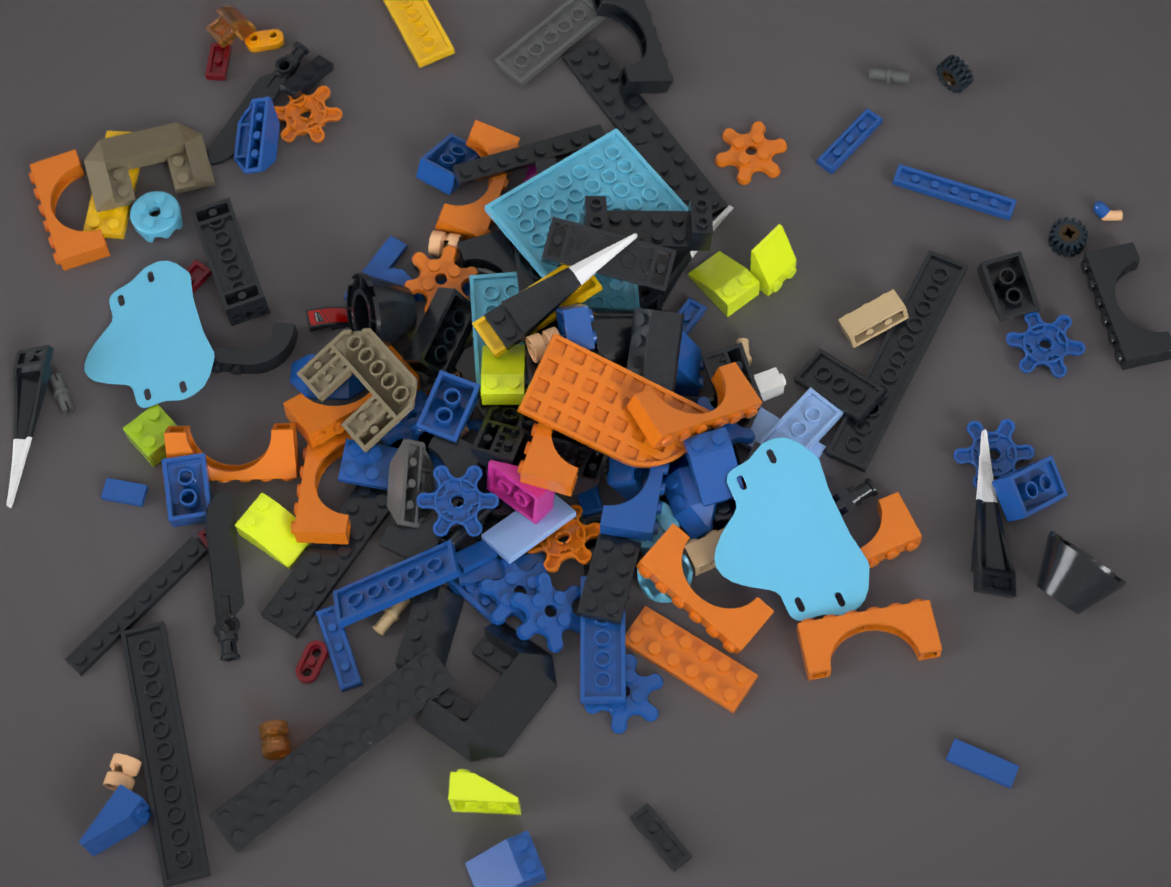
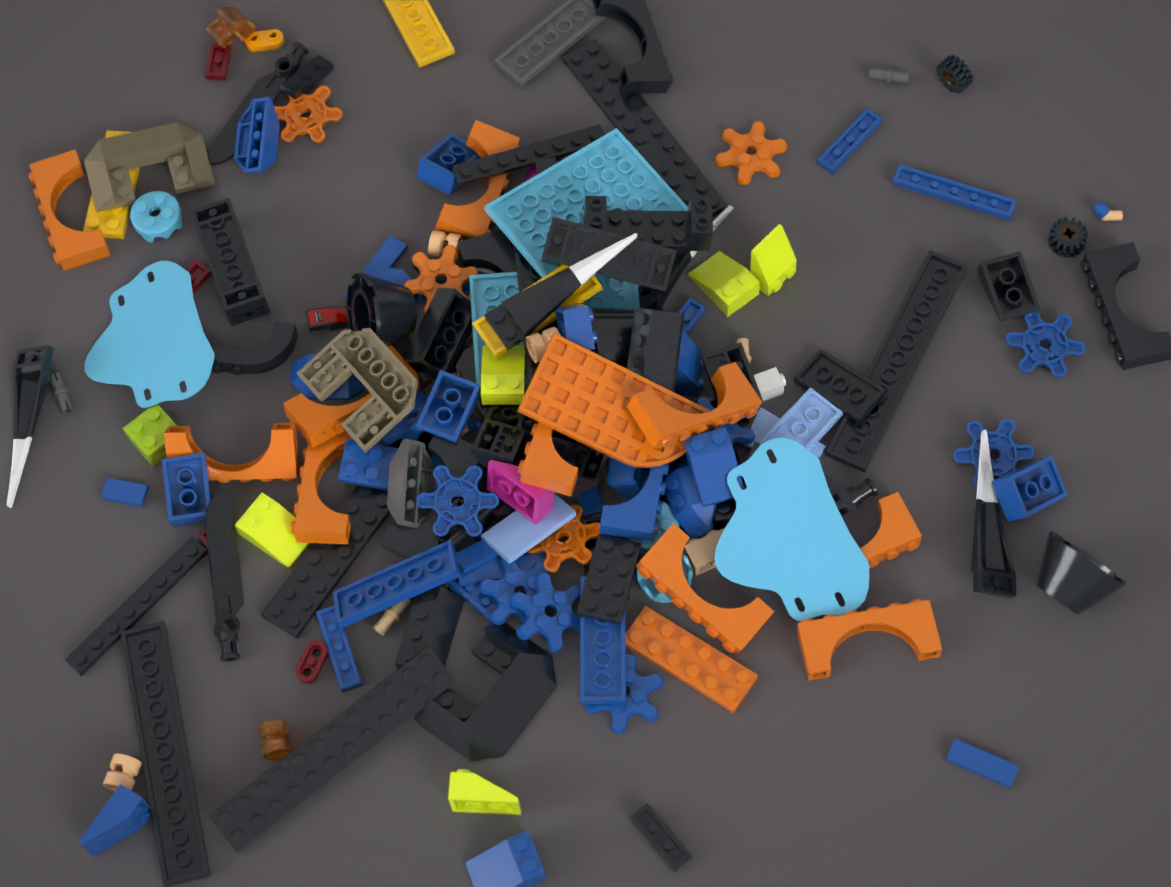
(873, 318): tan brick -> none

